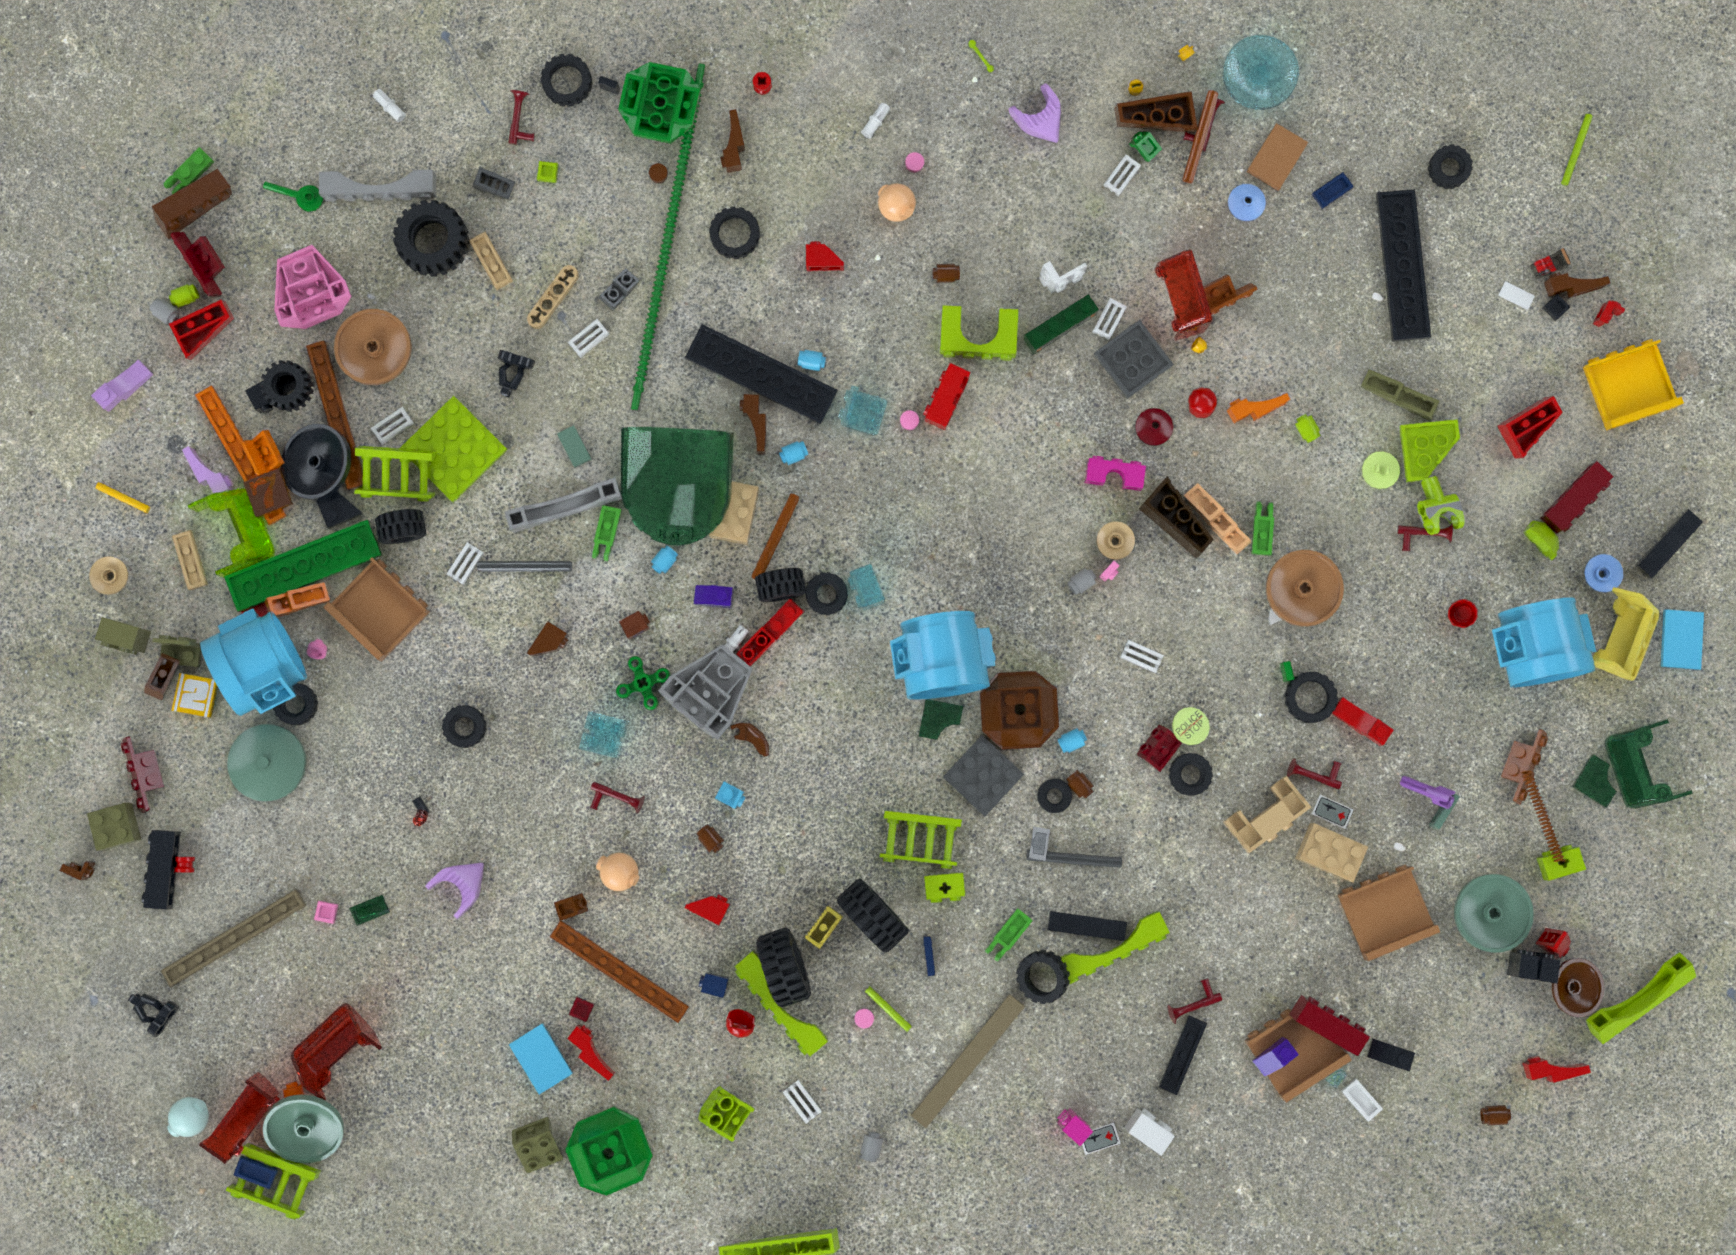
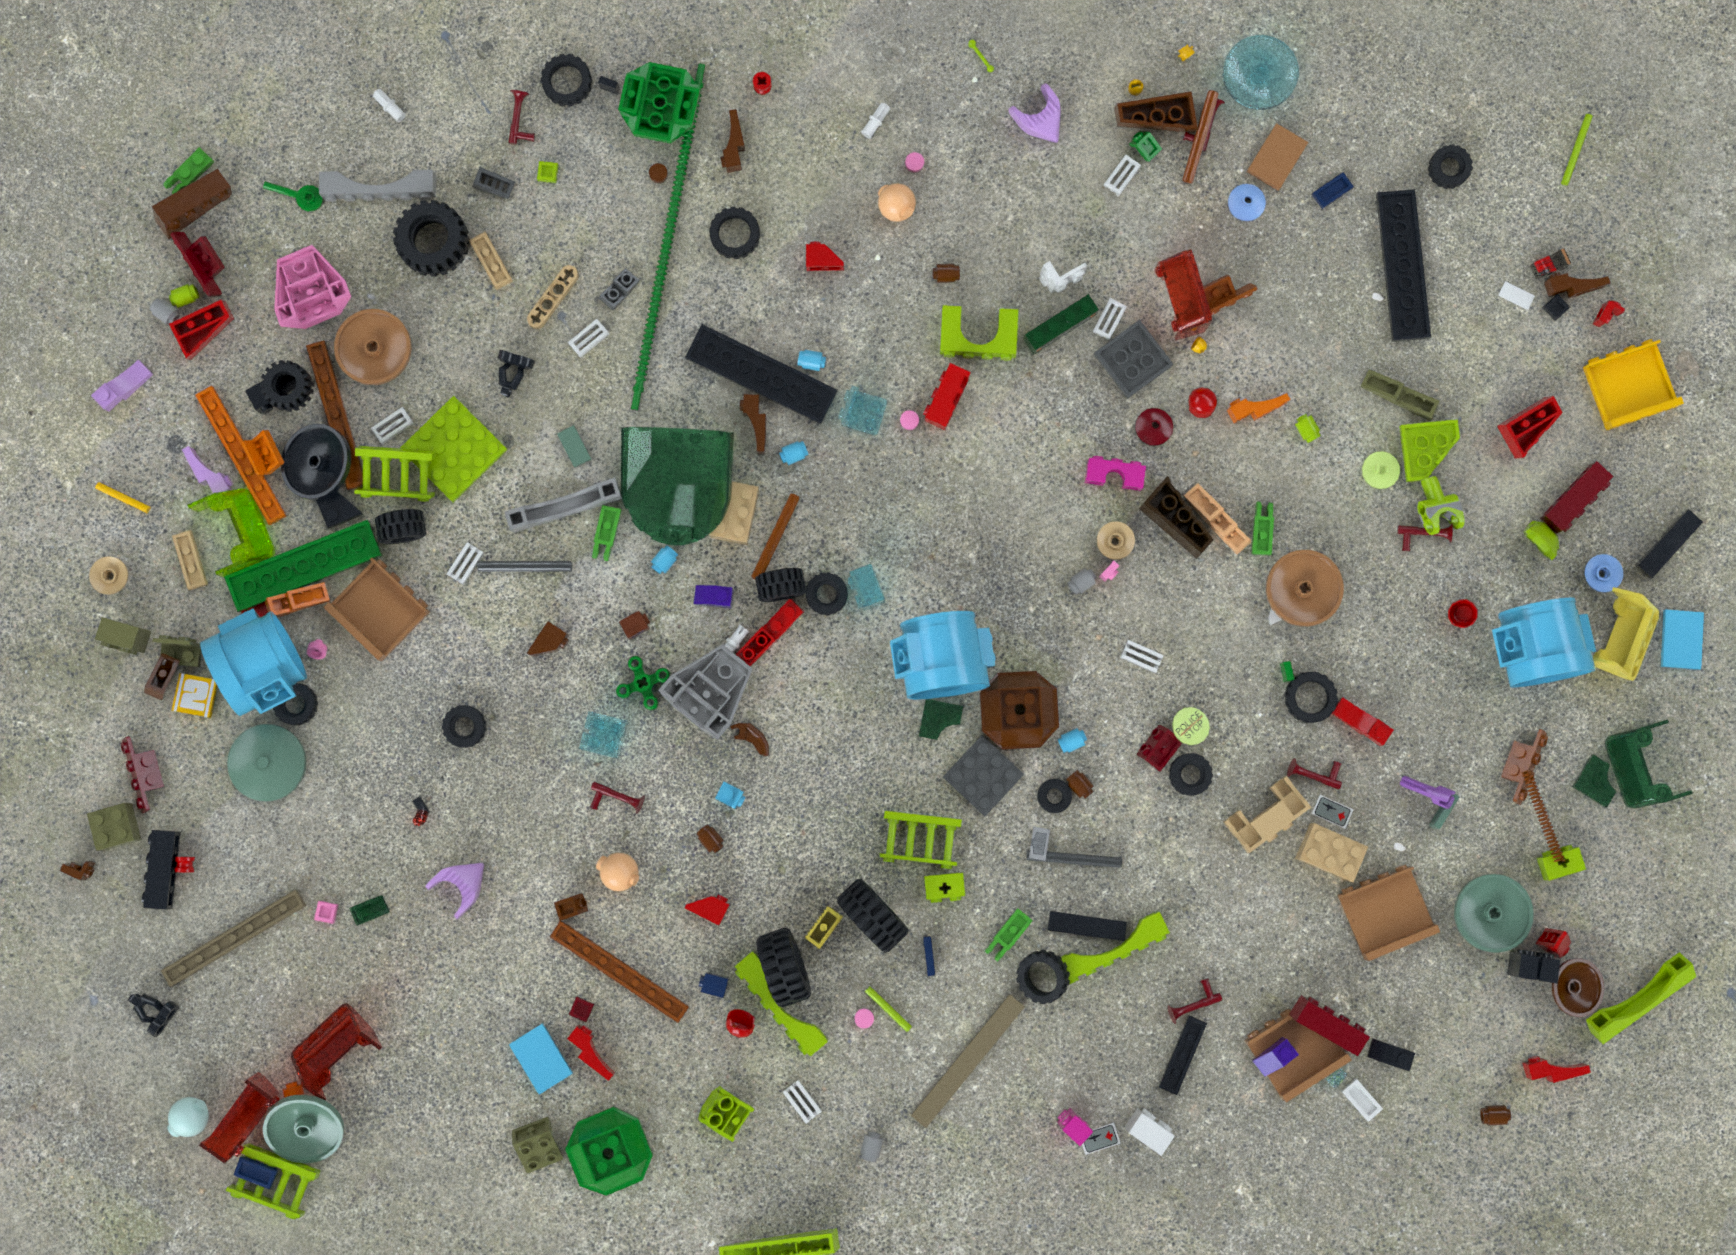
(268, 493): reddish brown tile -> none

